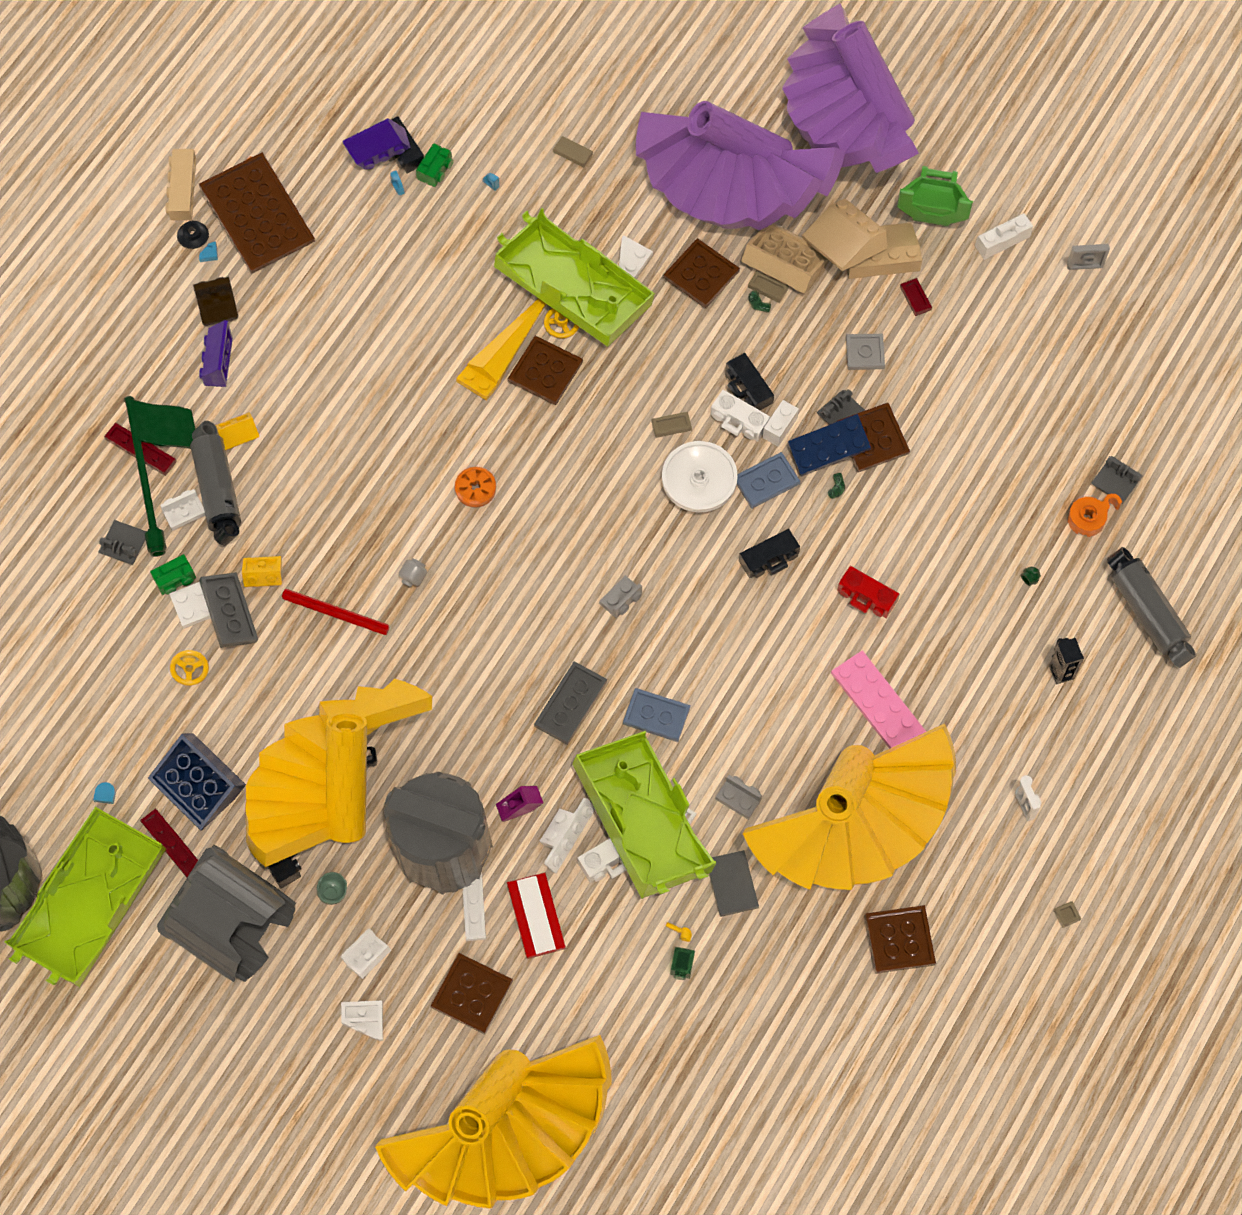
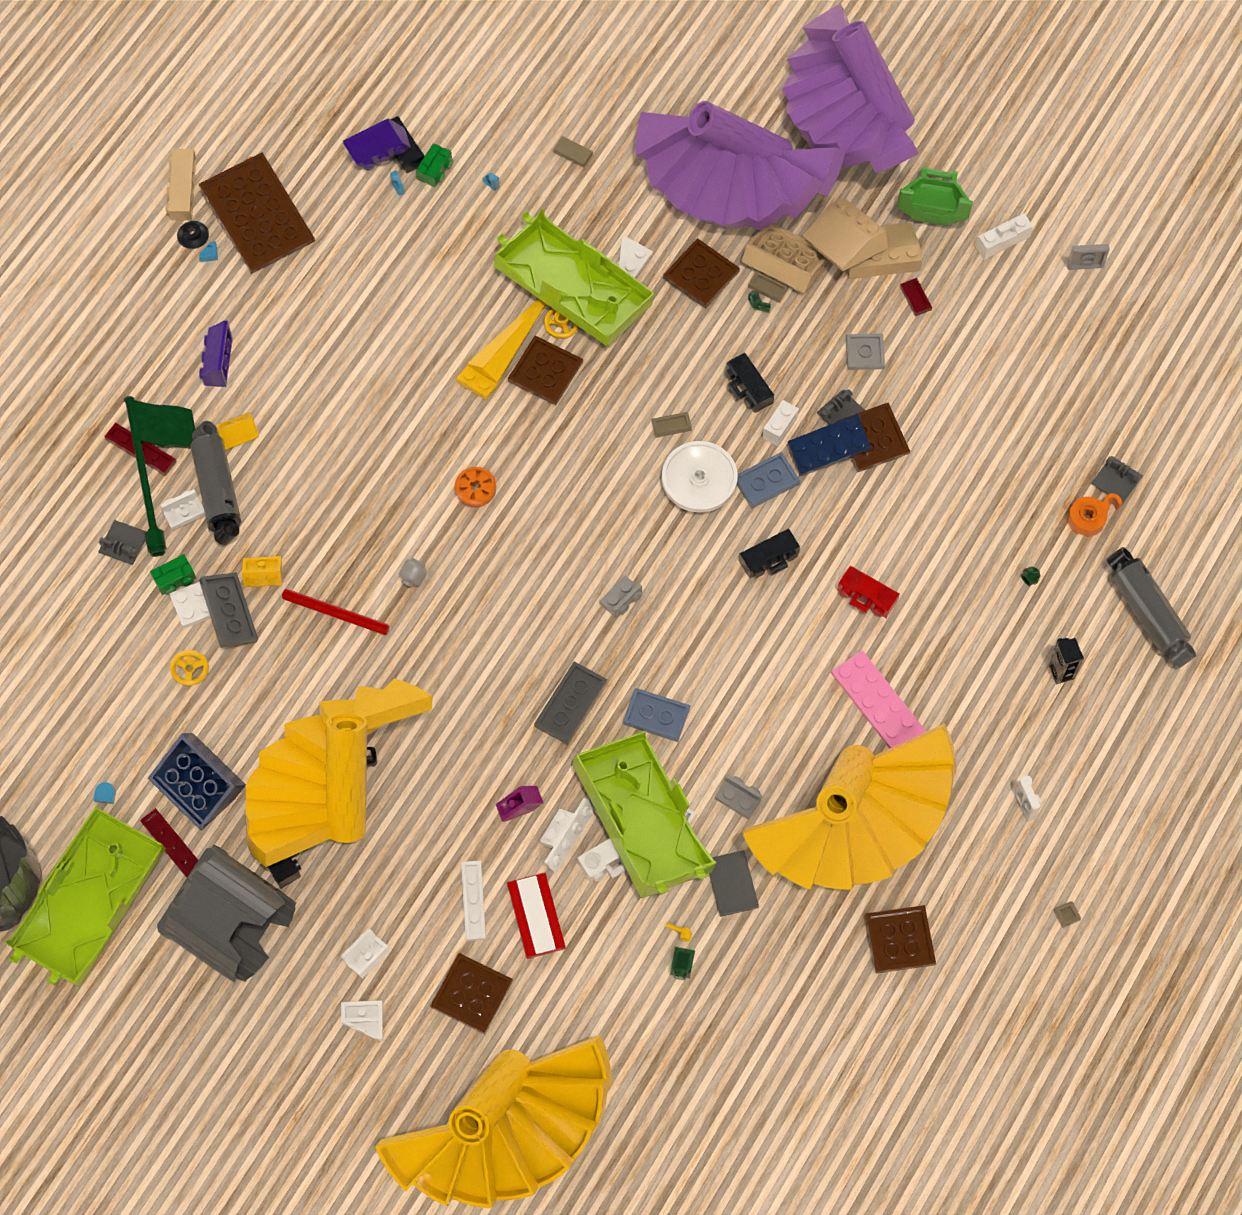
(215, 301): dark brown bracket -> none
(331, 888): sand green hair -> none
(438, 831): dark grey piece -> none
(740, 414): white piece -> none
(839, 487): clear green arm -> none

